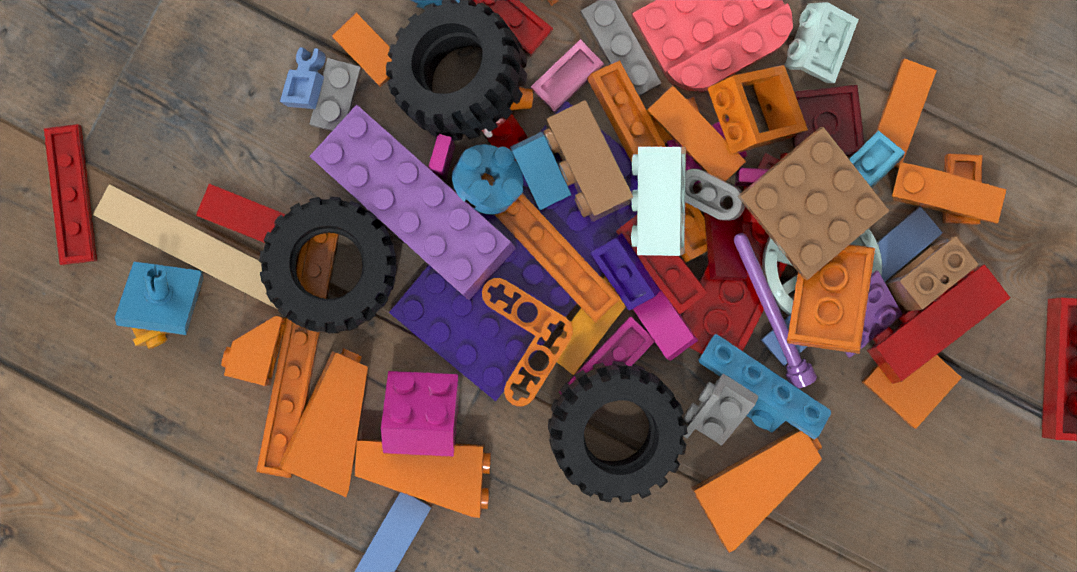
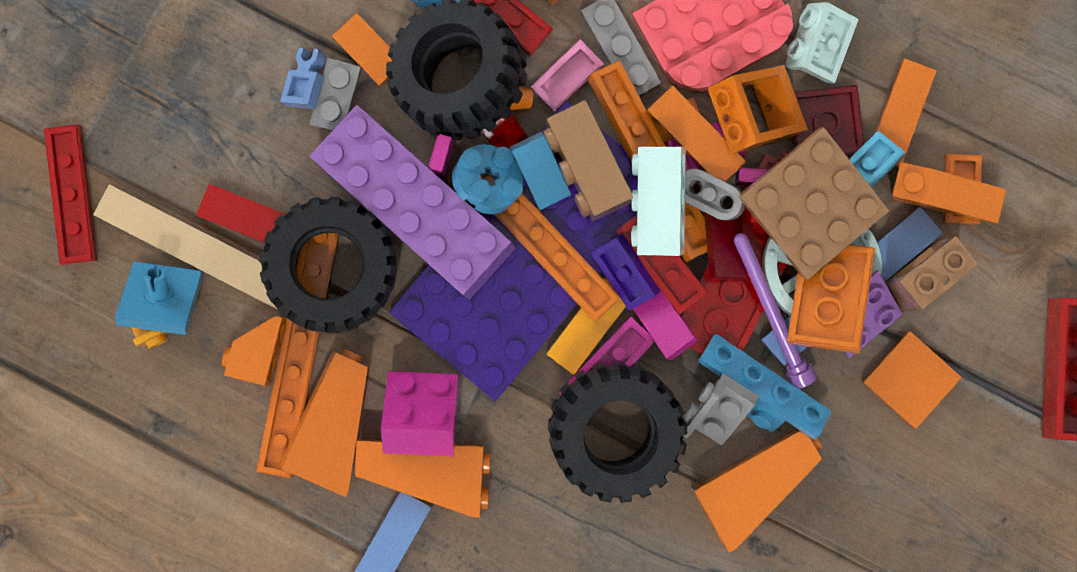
(537, 327): orange beam -> none
(937, 325): red brick -> none

